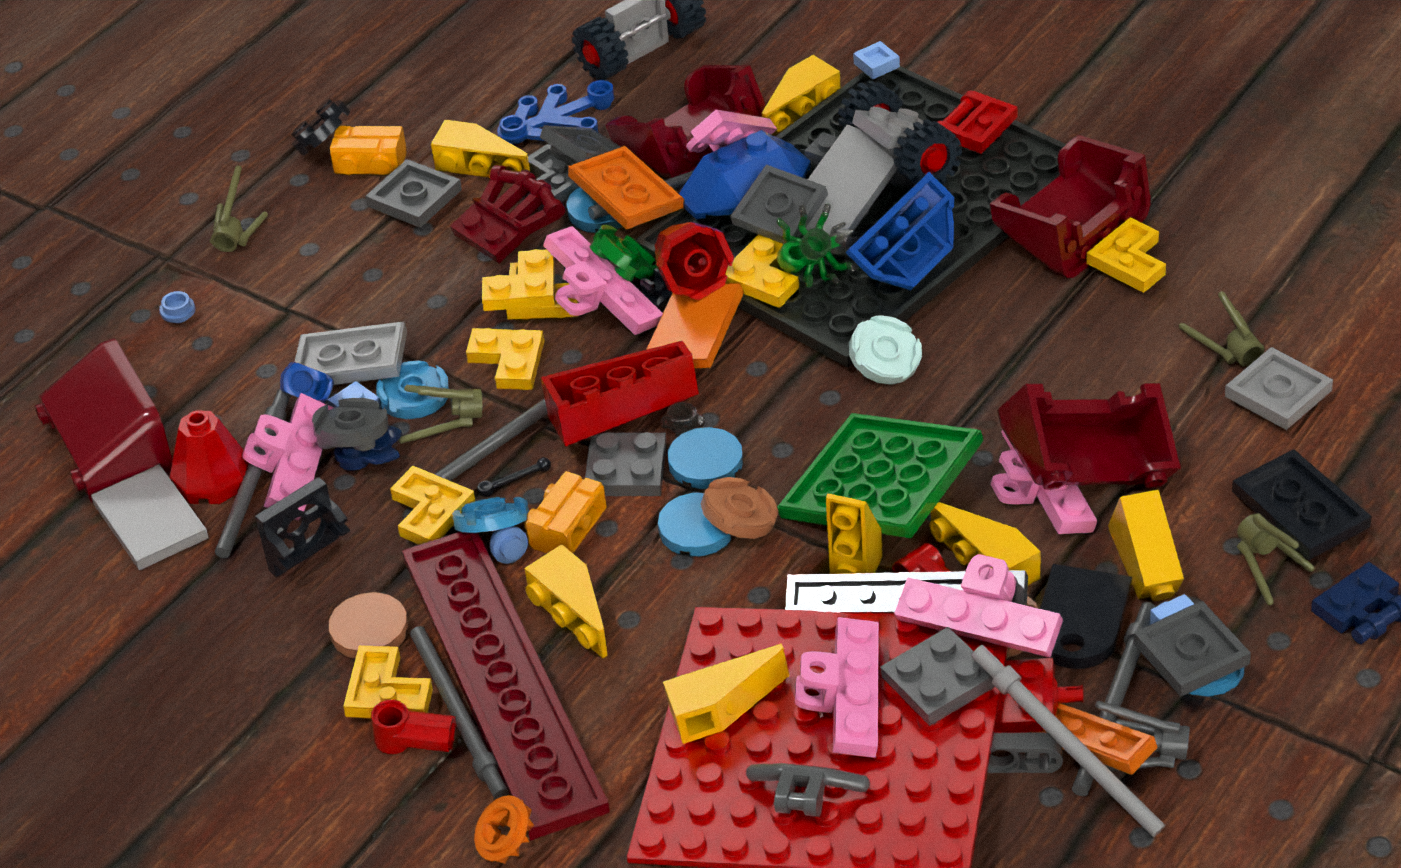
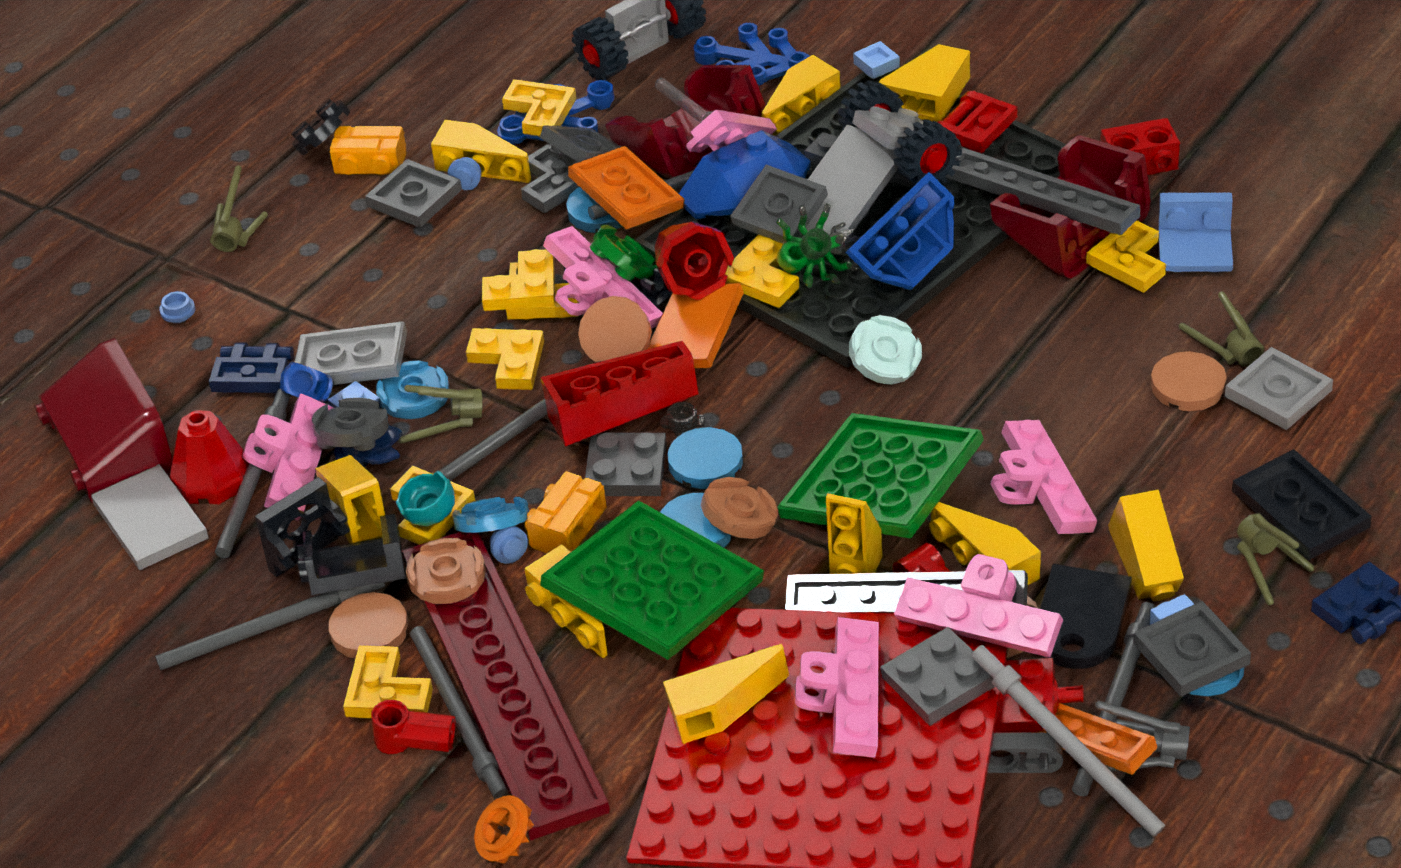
(250, 368): none -> dark blue plate
(259, 625): none -> dark grey bar
(352, 563): none -> black panel
(357, 496): none -> yellow slope
(426, 499): none -> teal hair
(445, 571): none -> nougat tile
(467, 171): none -> medium blue plate
(486, 488): black hinge -> none
(489, 225): dark red plate -> none
(542, 102): none -> yellow plate
(614, 329): none -> nougat tile
(652, 579): none -> green tile
(681, 100): none -> clear bar
(708, 51): none -> blue plant
(804, 776): dark grey piece -> none
(931, 81): none -> yellow slope
(1045, 192): none -> dark grey plate
(1091, 438): dark red windscreen -> none
(1152, 138): none -> red brick
(1188, 380): none -> nougat tile
(1195, 232): none -> medium blue bracket

